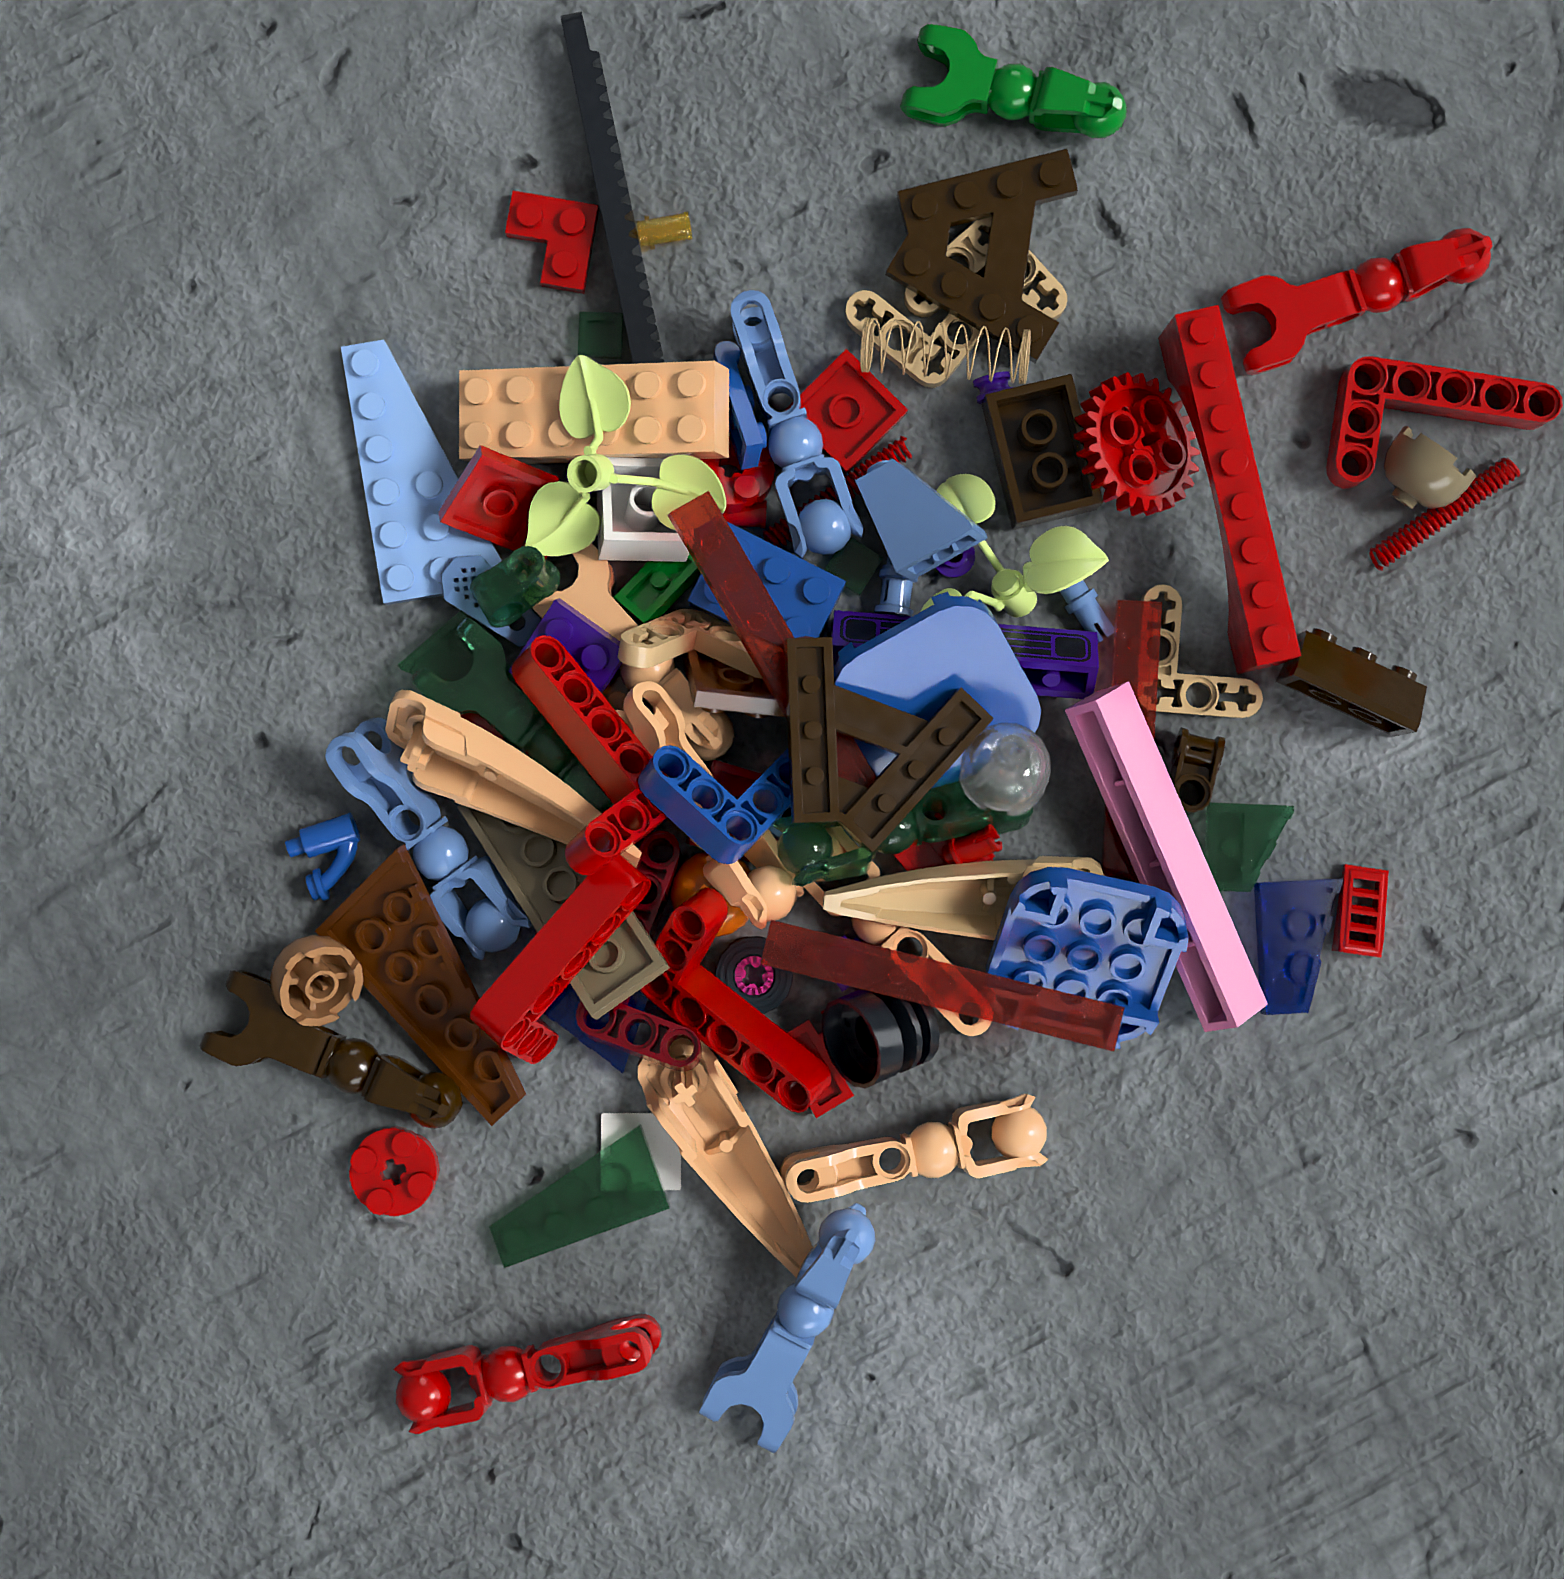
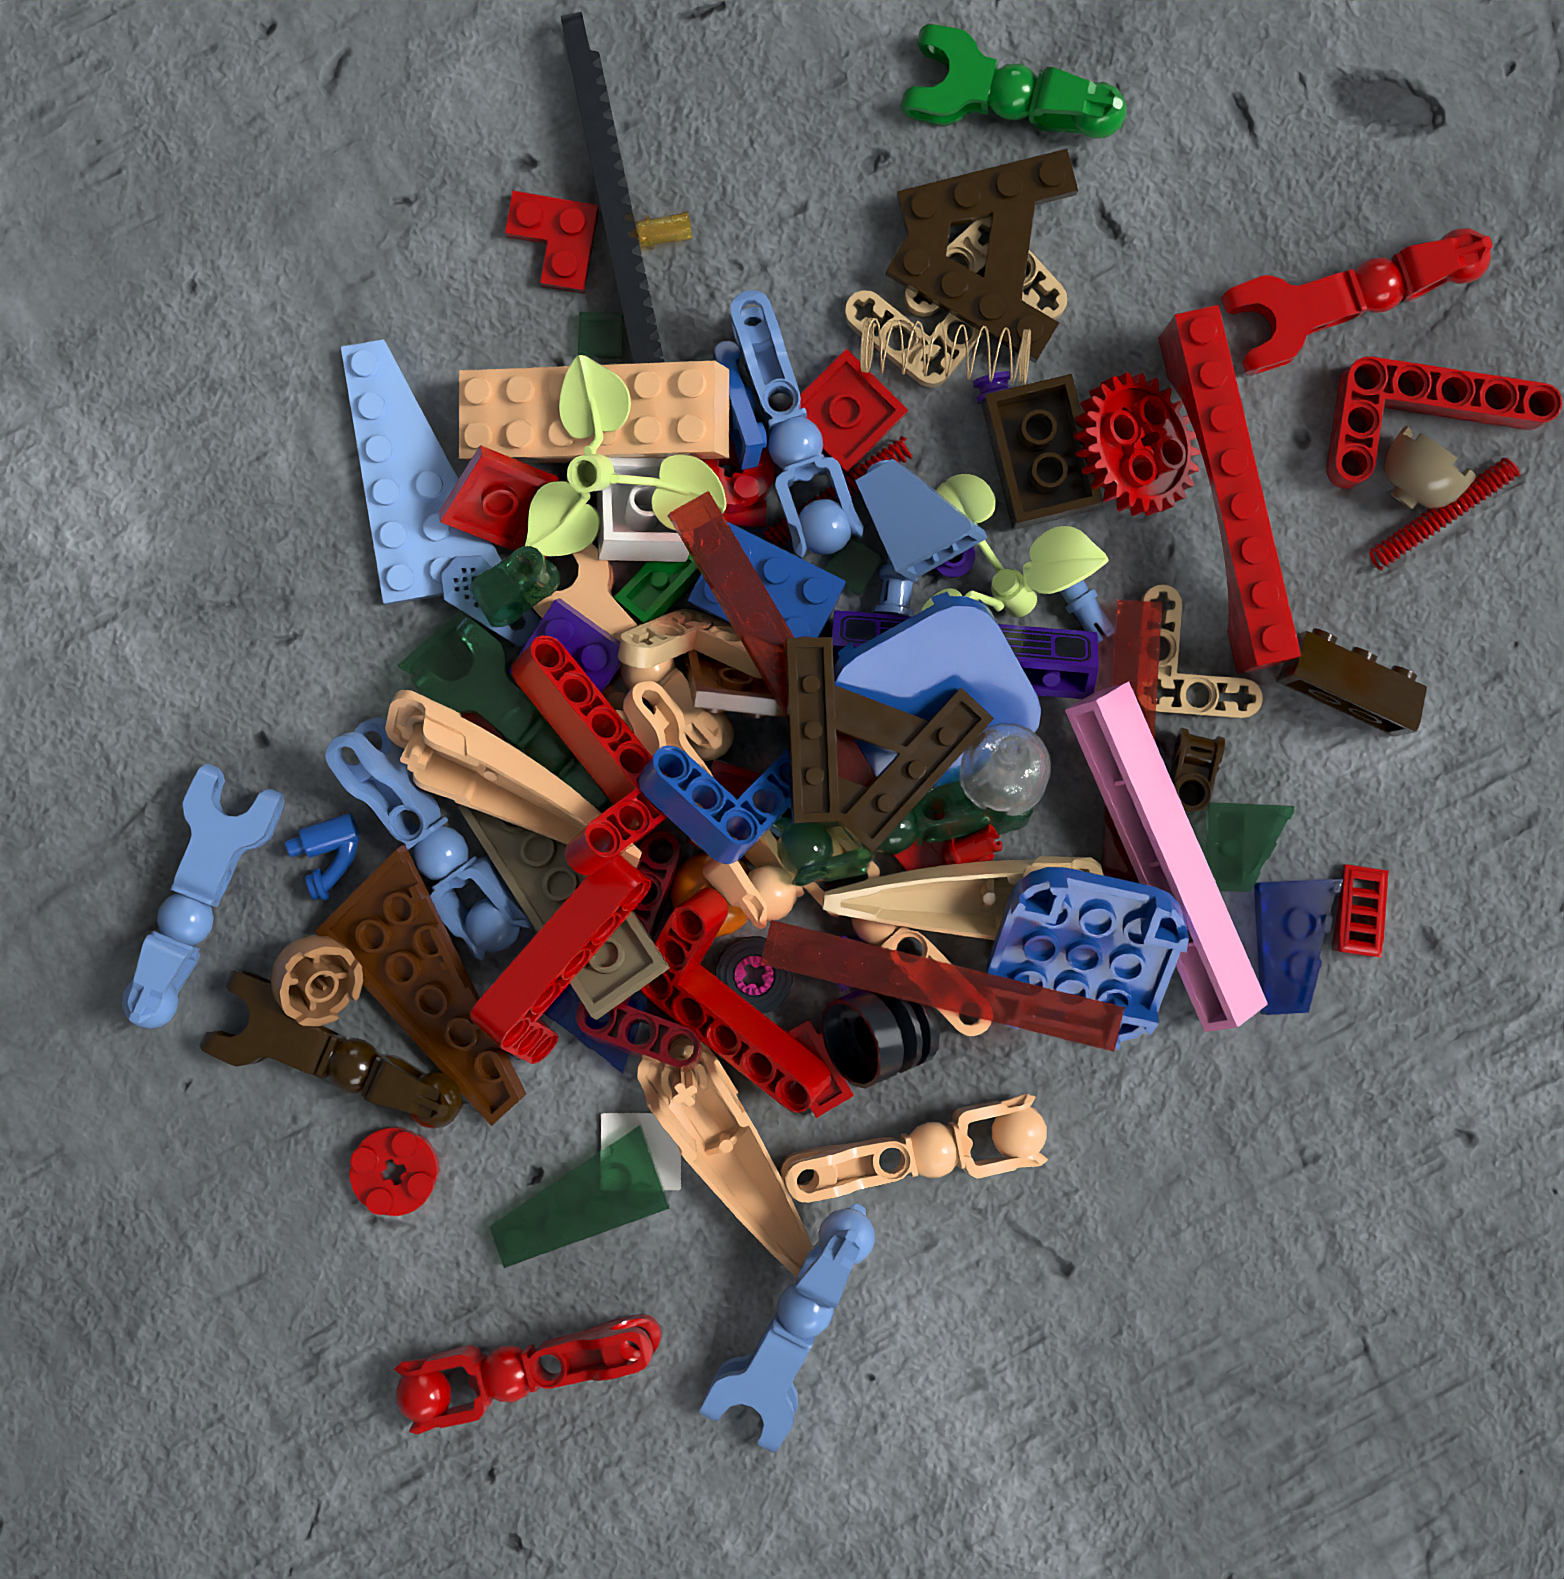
(199, 883): none -> medium blue piece

